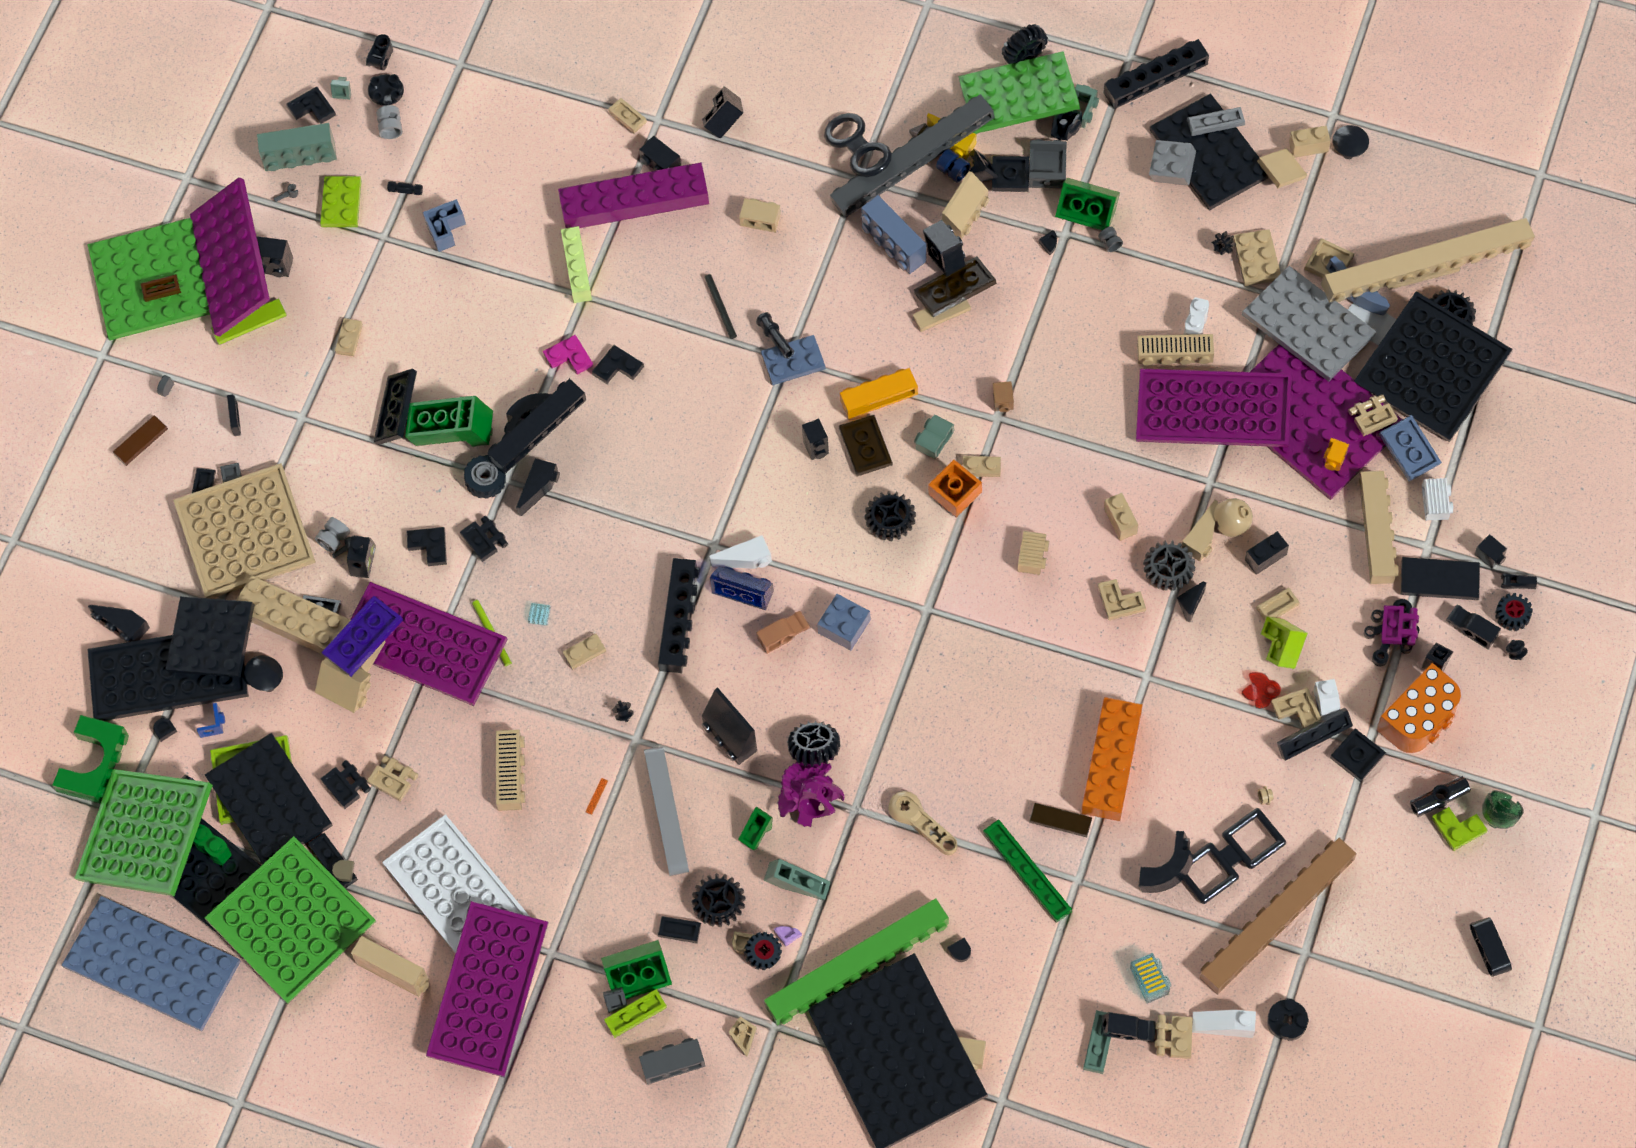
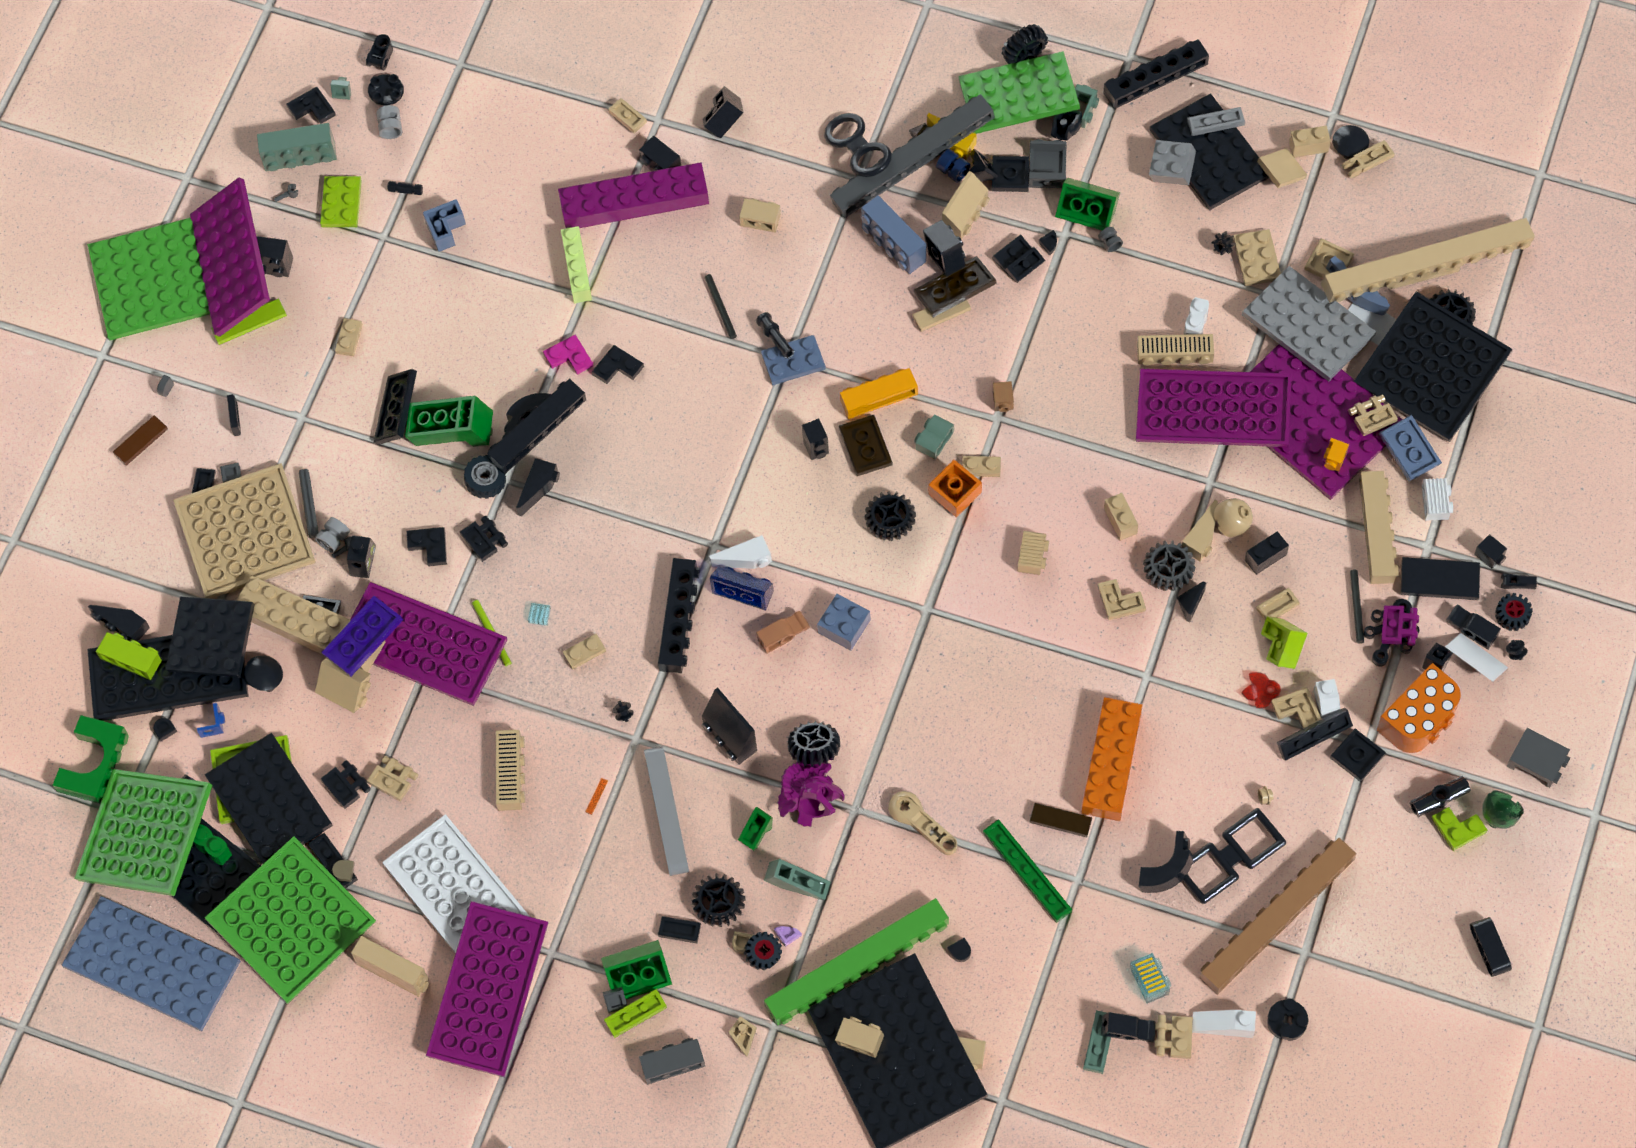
(129, 655): none -> lime brick
(161, 290): reddish brown tile -> none
(308, 503): none -> dark grey axle
(860, 1036): none -> tan brick
(1018, 258): none -> black slope
(1357, 606): none -> pearl dark grey bar
(1369, 158): none -> tan hinge
(1476, 657): none -> white sticker
(1539, 757): none -> dark grey panel

